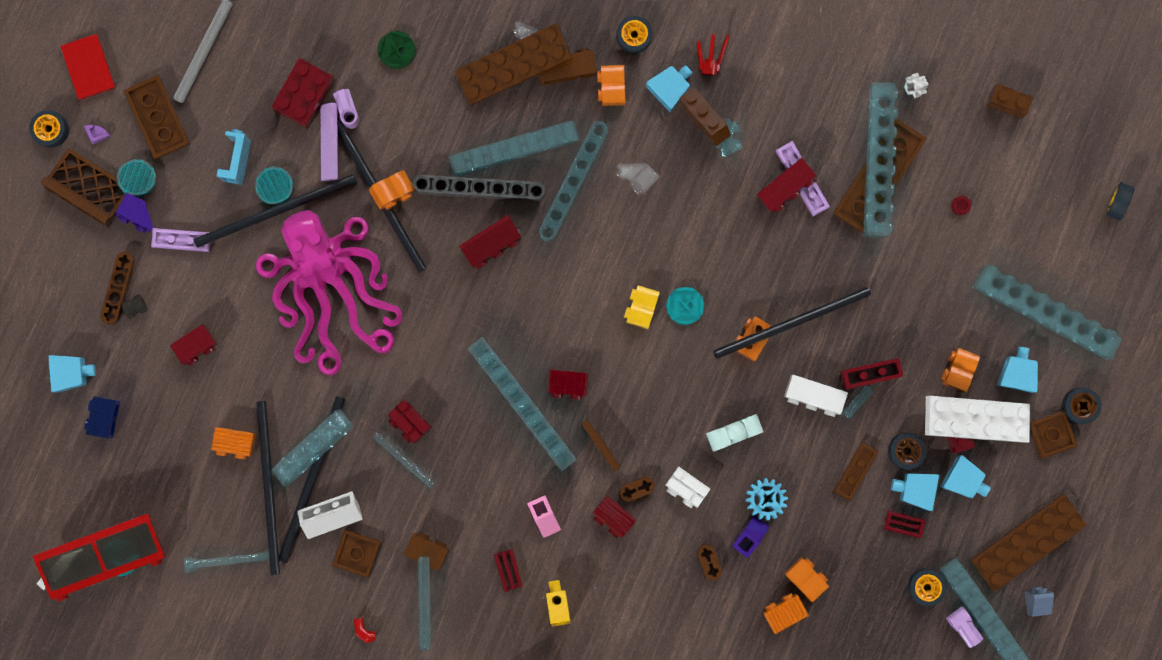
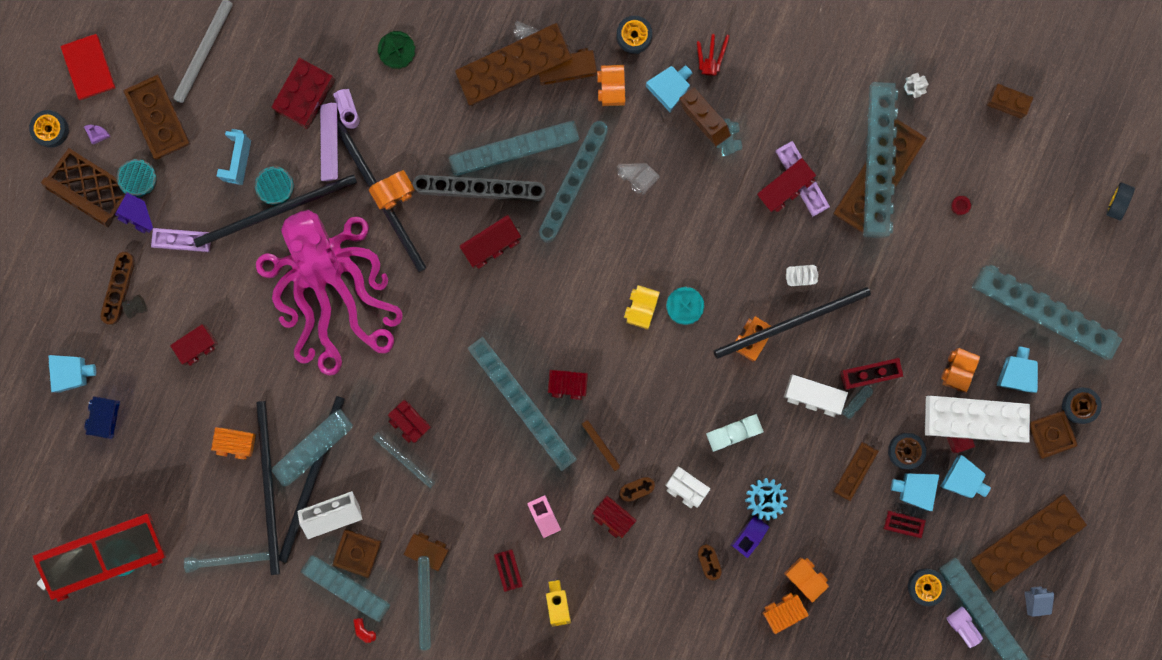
(345, 588): none -> clear light blue beam
(802, 275): none -> white gear

